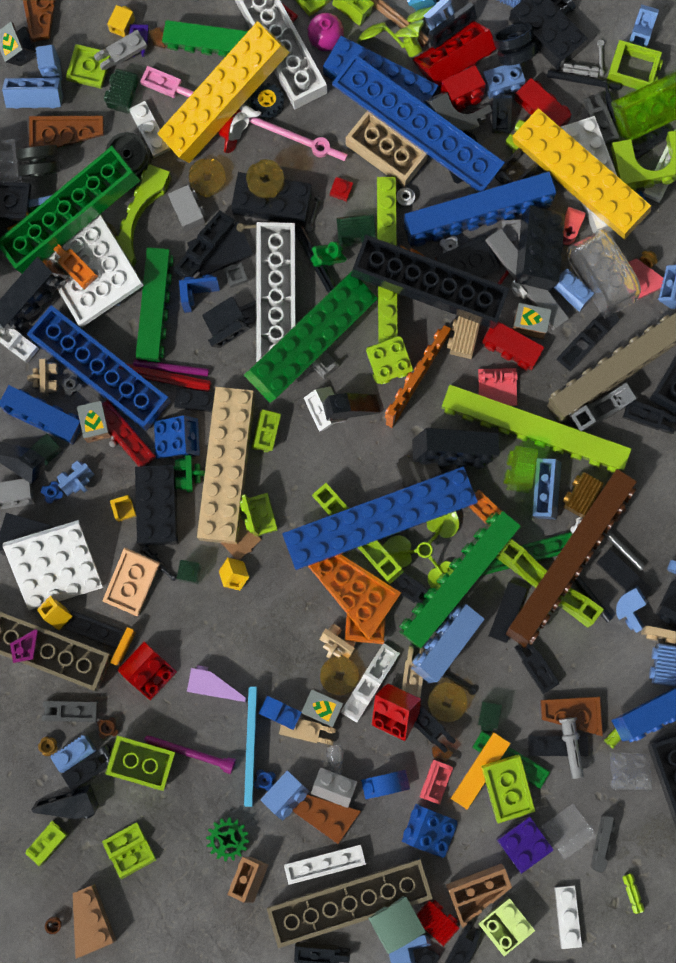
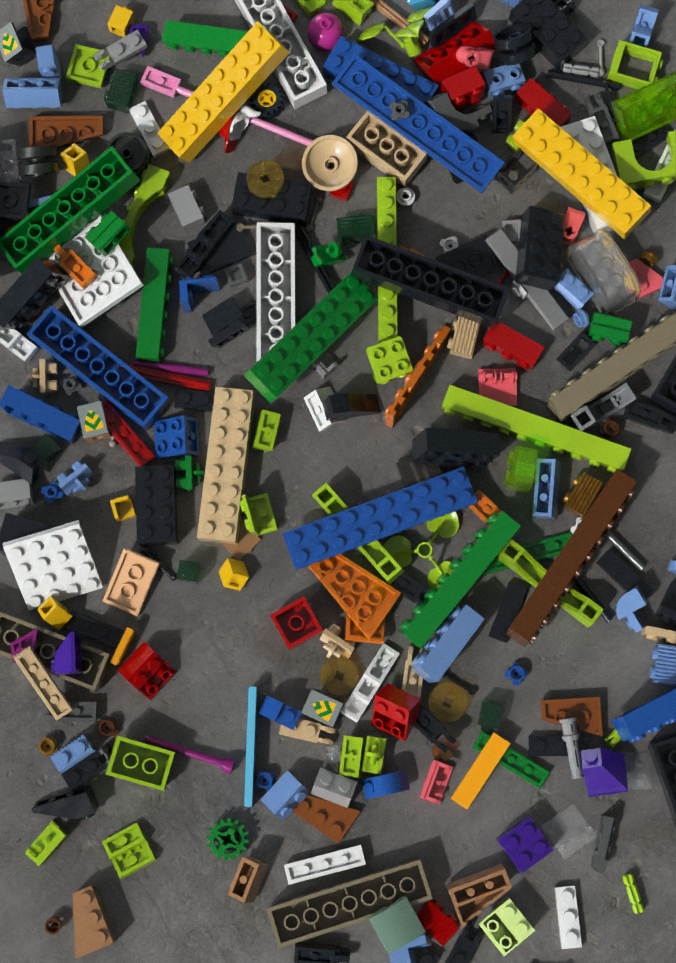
(43, 682): none -> tan tile
(68, 656): none -> dark purple slope
(74, 159): none -> yellow brick
(108, 233): none -> green brick
(156, 37): clear orange piece -> none
(207, 167): clear yellow plate -> none
(207, 683): lavender slope -> none
(296, 623): none -> red brick
(329, 150): none -> tan dish
(352, 756): none -> lime hinge
(373, 755): none -> lime hips
(404, 114): none -> dark grey plate
(429, 831): blue bracket -> none
(475, 56): none -> coral piece
(478, 209): blue brick -> none
(508, 788): lime plate -> none
(521, 673): none -> blue plate
(531, 320): piece -> none
(538, 669): black hinge -> none
(581, 318): none -> medium blue plate
(604, 771): none -> dark purple slope
(609, 328): none -> green brick
(609, 423): none -> reddish brown plate

